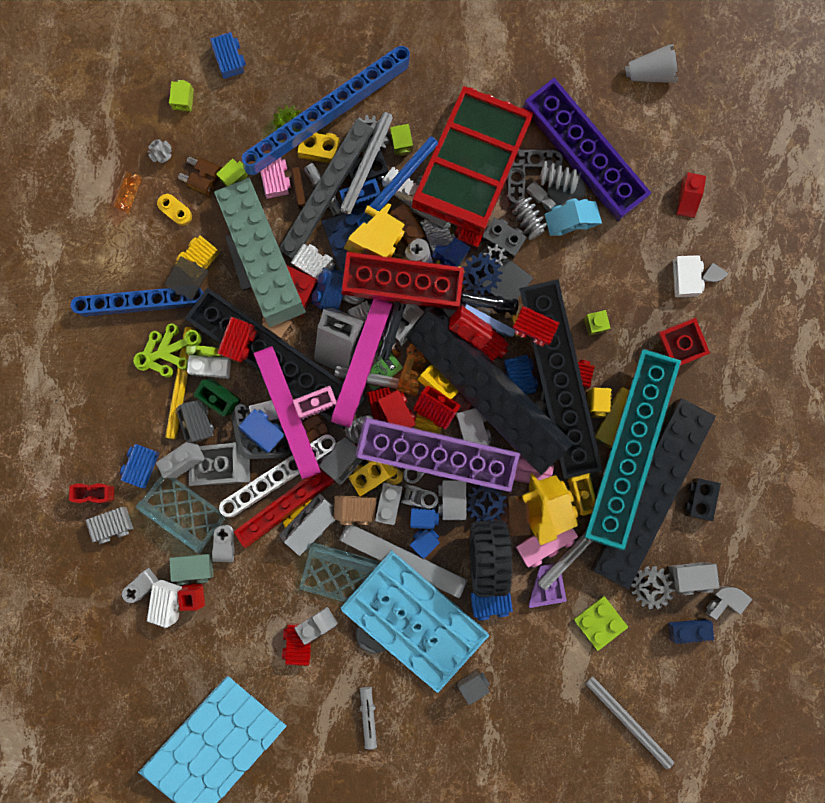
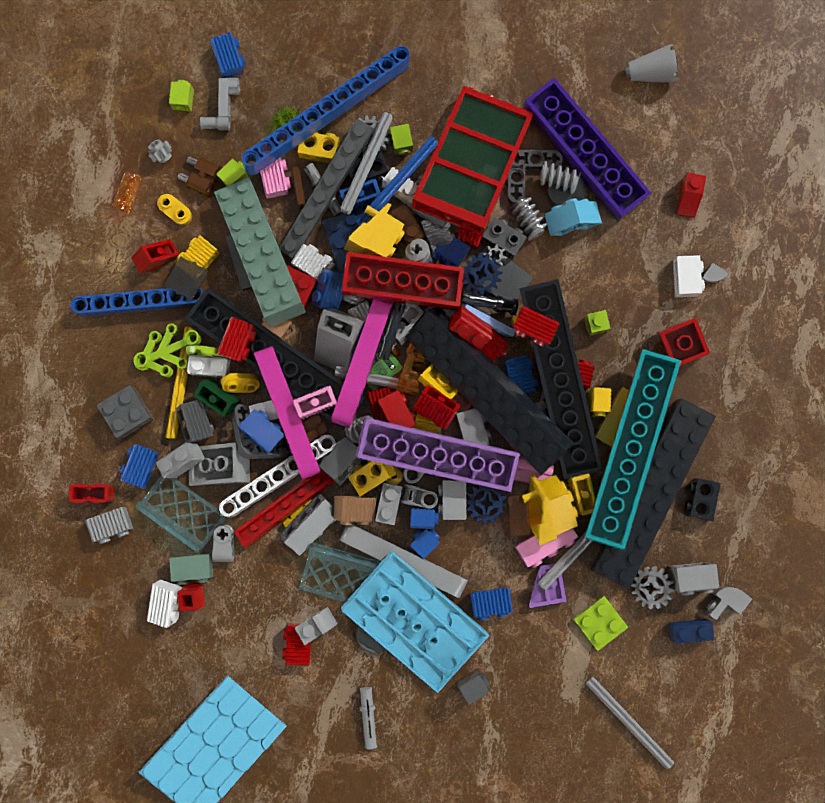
(125, 412): none -> dark grey brick
(141, 584): light grey piece -> none
(154, 255): none -> red slope
(227, 87): none -> light grey beam
(240, 383): none -> yellow plate
(490, 558): black tyre -> none
(540, 196): light grey bar -> none

